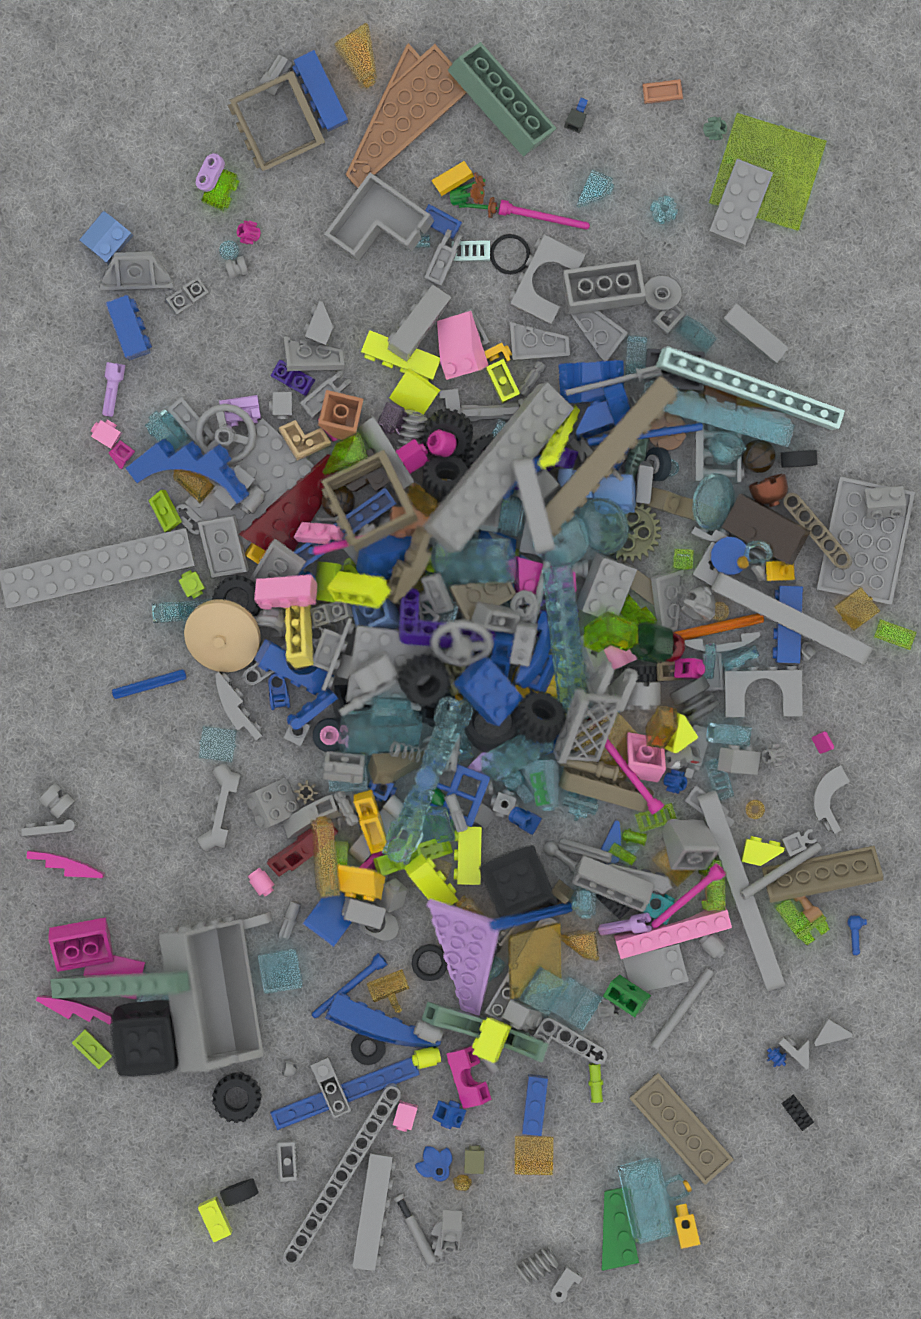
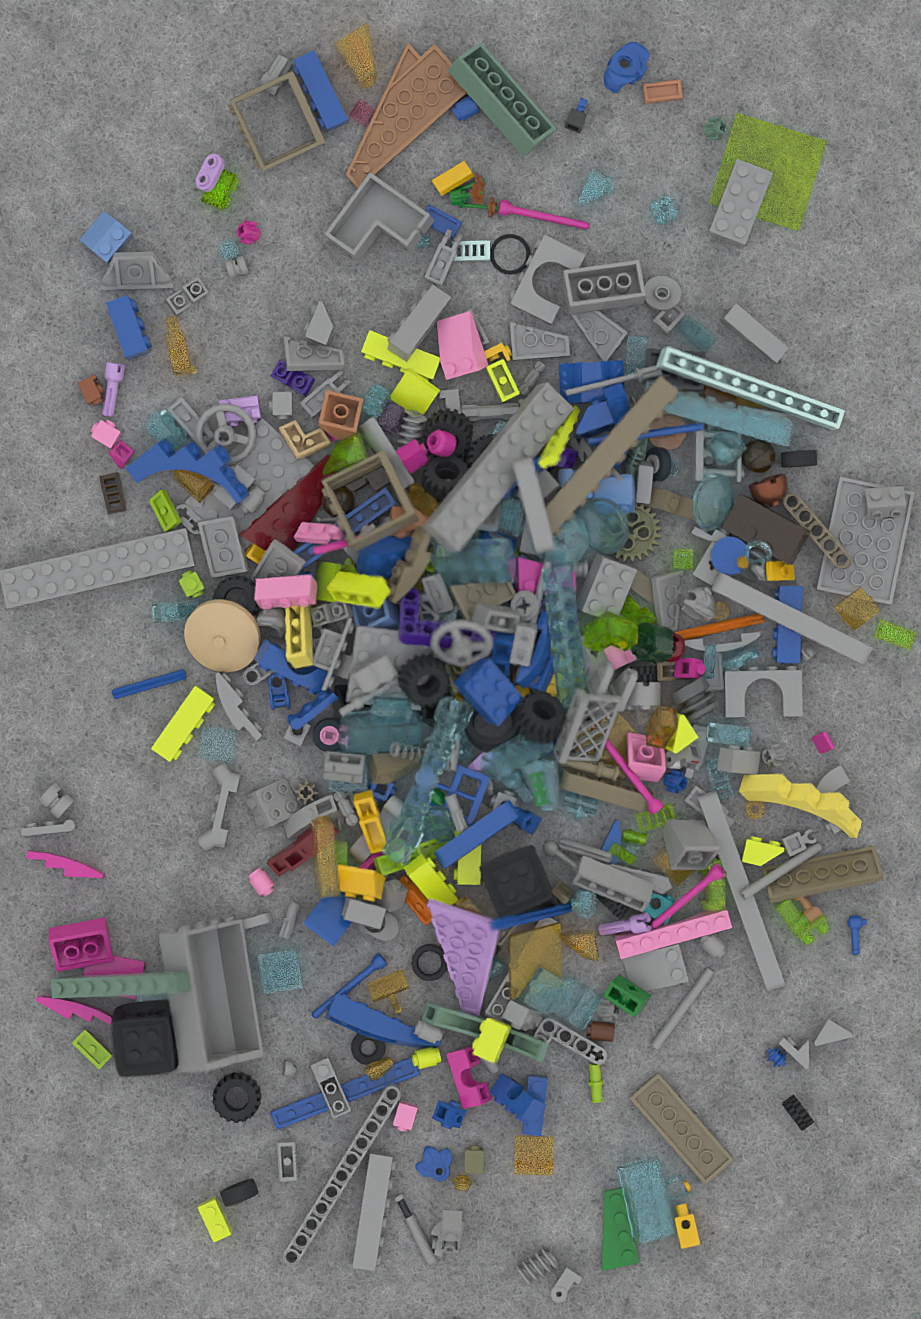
(91, 390): none -> dark orange brick
(116, 476): none -> dark brown slope
(178, 349): none -> clear yellow piece
(183, 723): none -> neon yellow brick
(362, 112): none -> clear pink slope
(376, 400): none -> clear light blue gear
(378, 1068): none -> clear yellow cone
(416, 900): none -> orange hinge
(465, 109): none -> blue brick
(477, 834): none -> blue beam
(525, 1105): none -> blue arch
(601, 1031): none -> reddish brown brick
(616, 76): none -> blue piece
(804, 796): none -> light yellow arch

